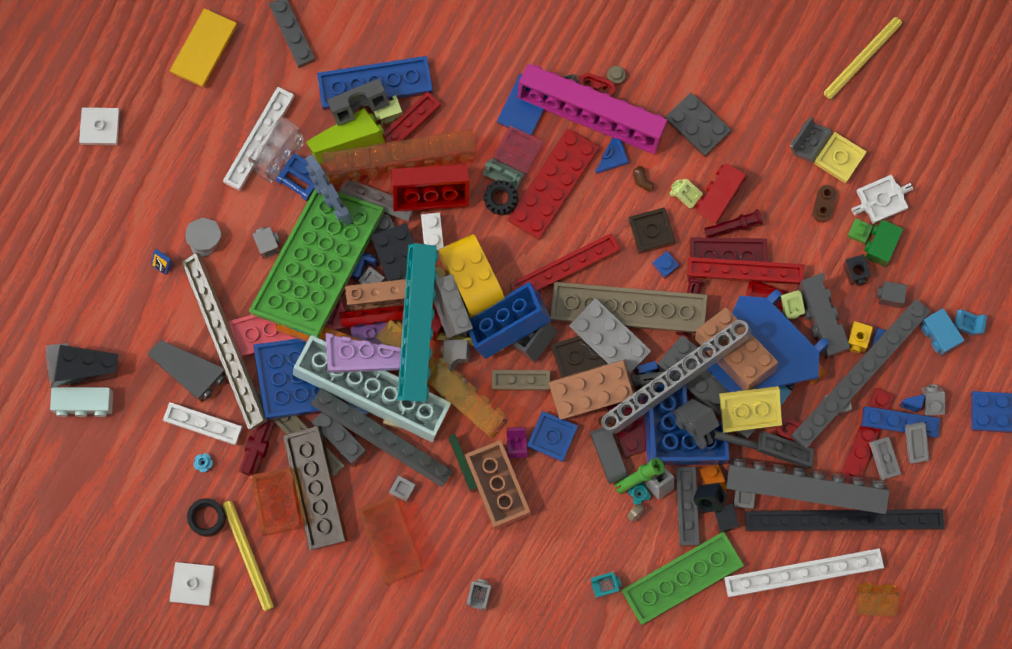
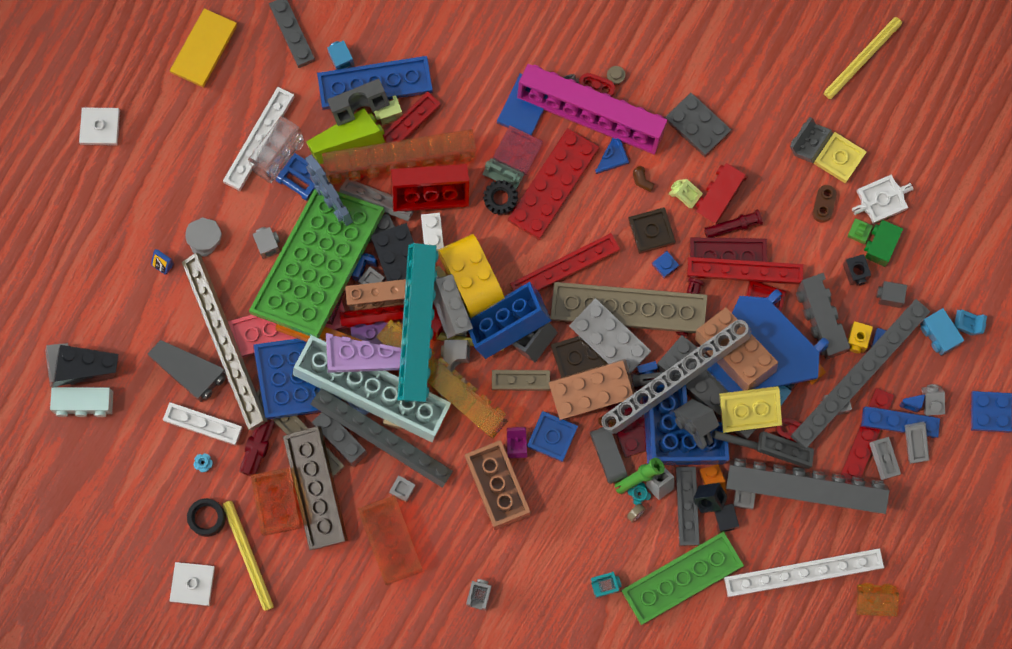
(340, 55): none -> dark azure brick
(462, 463): dark green tile -> none
(792, 304): yellowish green bracket -> none
(843, 520): black plate -> none

